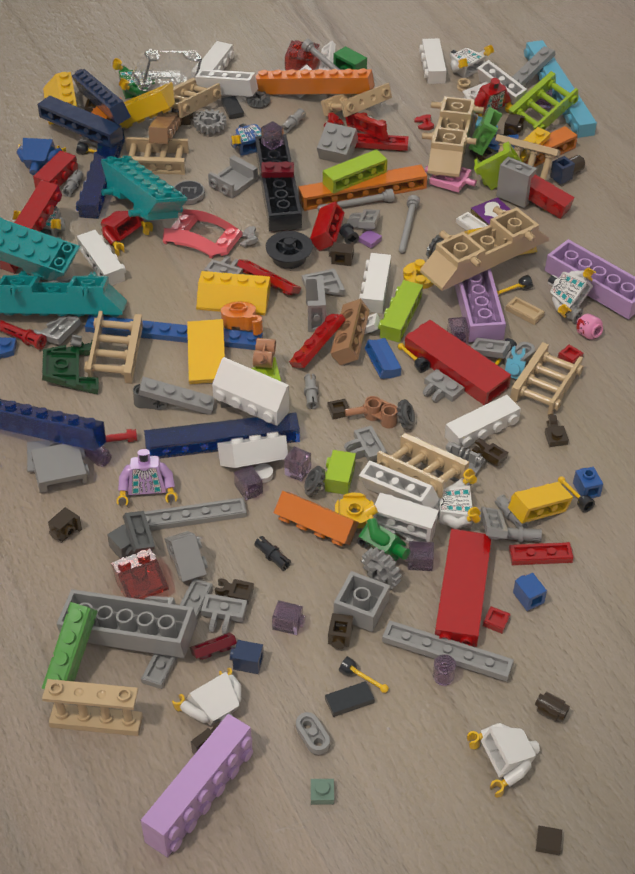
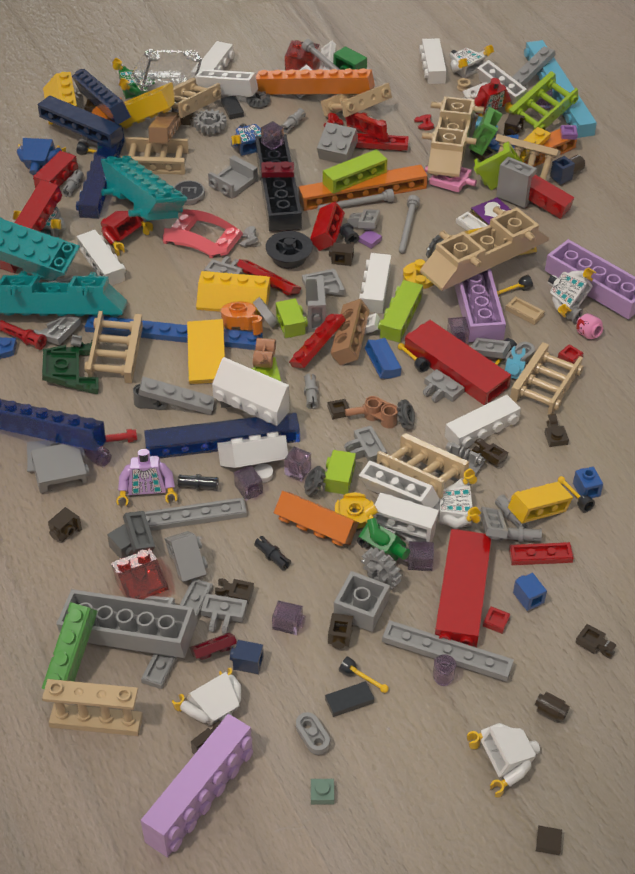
(198, 481): none -> black pin
(265, 312): none -> light grey beam
(291, 318): none -> lime brick
(568, 132): none -> medium lavender tile
(595, 639): none -> dark brown plate

